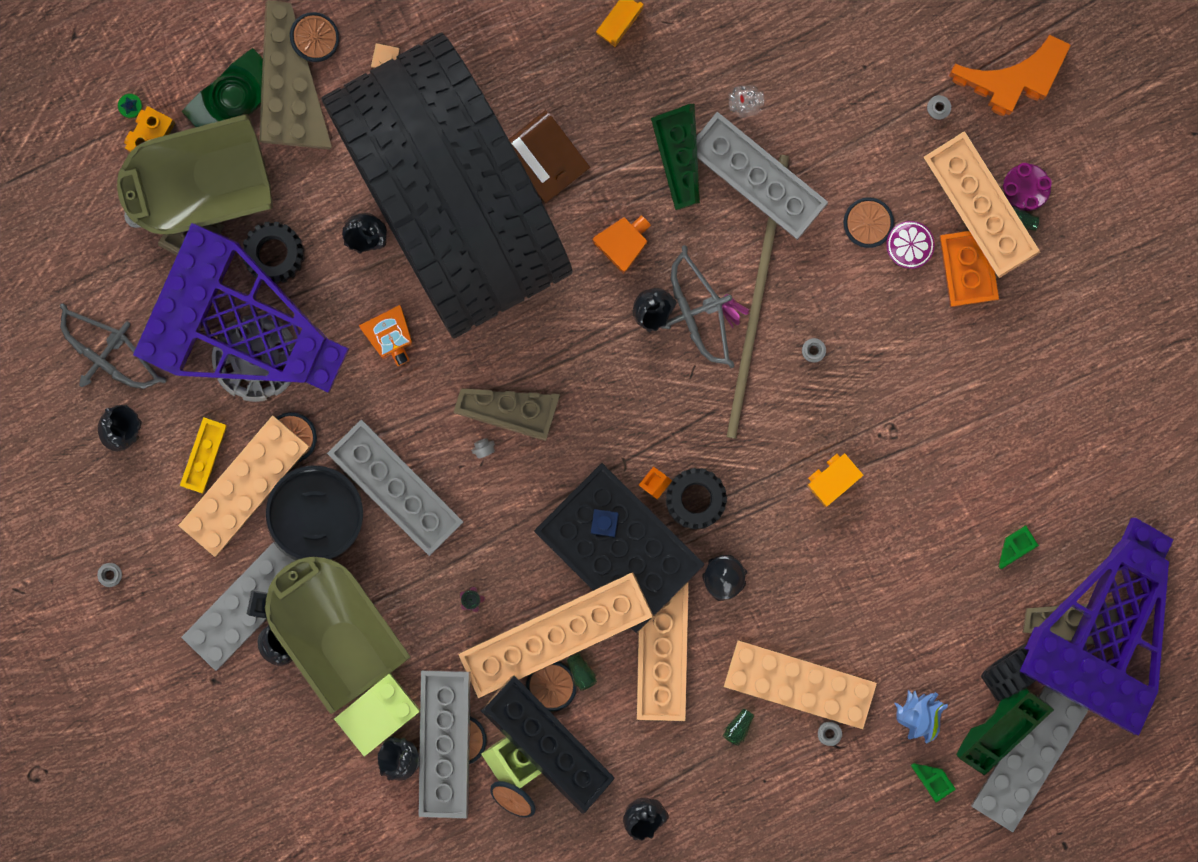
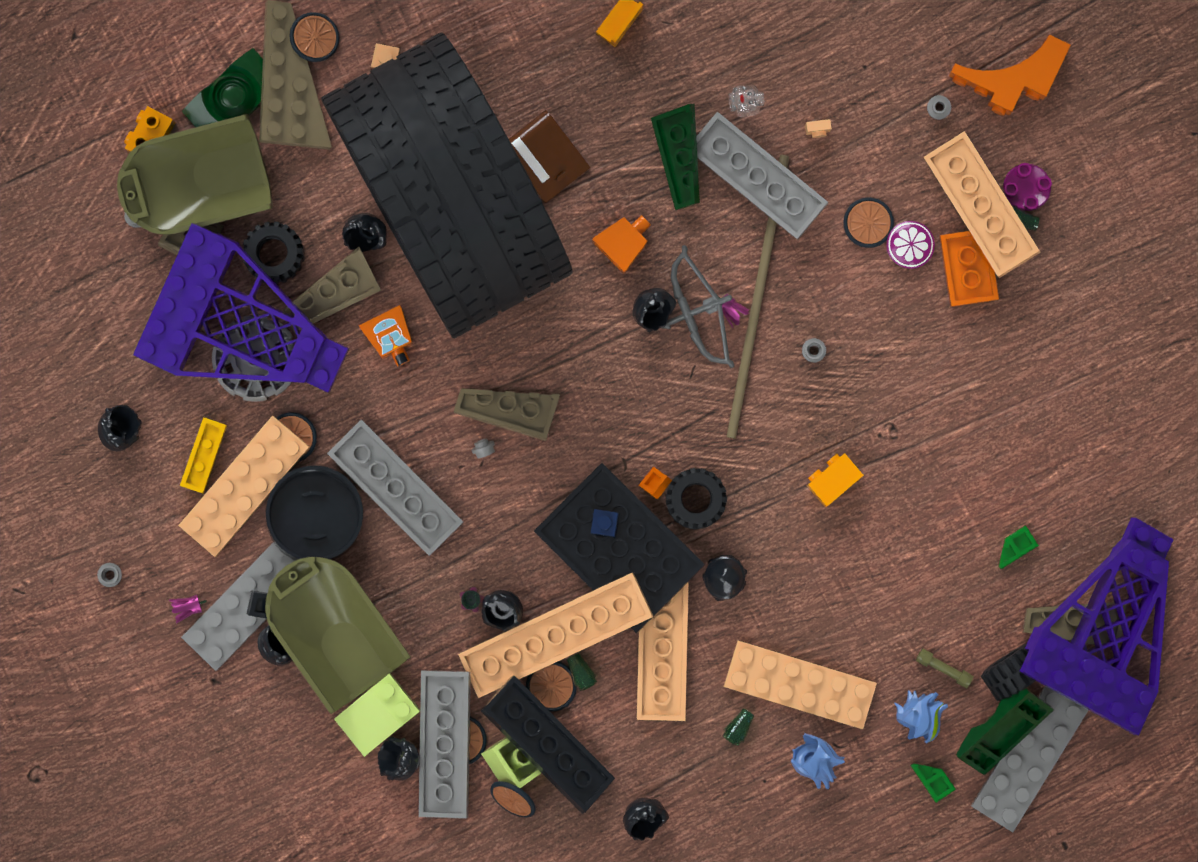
(114, 341): dark grey piece -> none
(130, 106): green tile -> none
(186, 606): none -> flat silver piece
(337, 289): none -> dark tan wing
(502, 610): none -> black hair
(816, 760): none -> medium blue hair
(818, 128): none -> light nougat plate
(829, 741): light grey plate -> none
(926, 658): none -> olive bar

